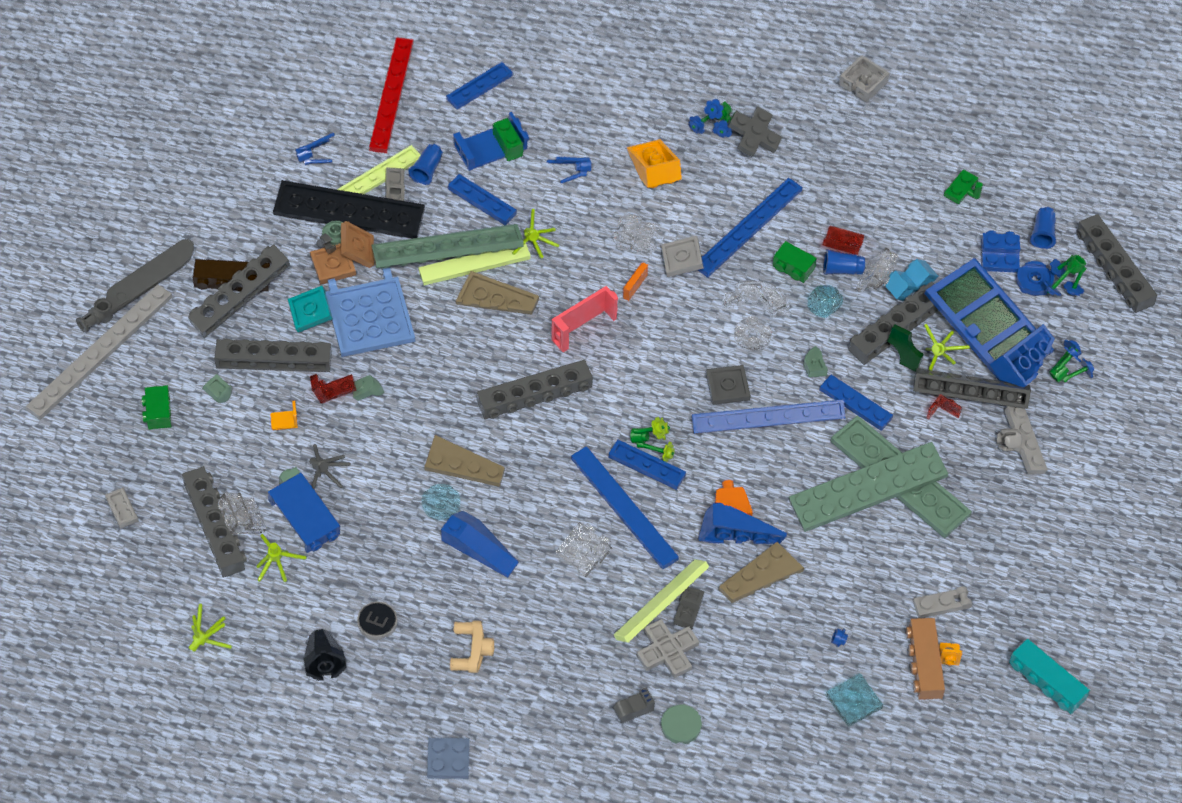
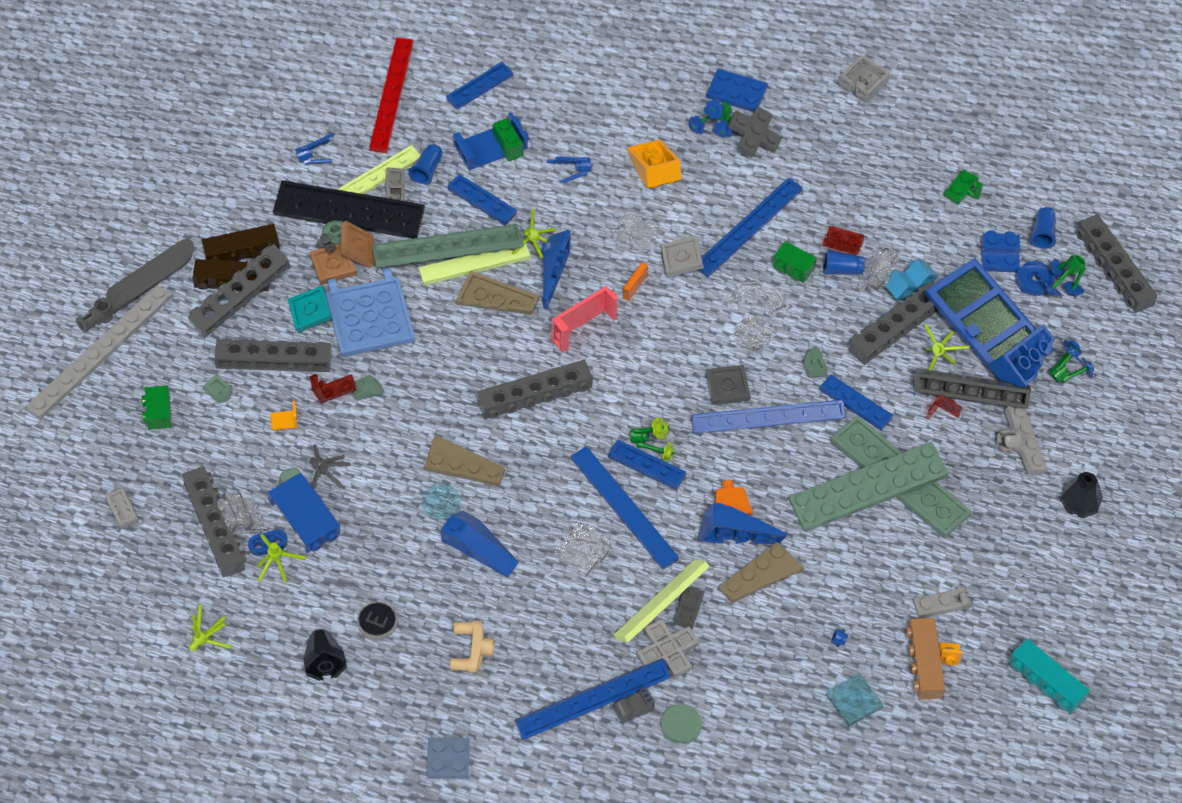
(240, 244): none -> dark brown brick
(272, 536): none -> blue plate
(555, 257): none -> blue wedge
(592, 699): none -> blue tile
(737, 90): none -> blue plate
(824, 300): clear light blue hair -> none
(902, 341): dark green tile -> none
(1082, 495): none -> black cone

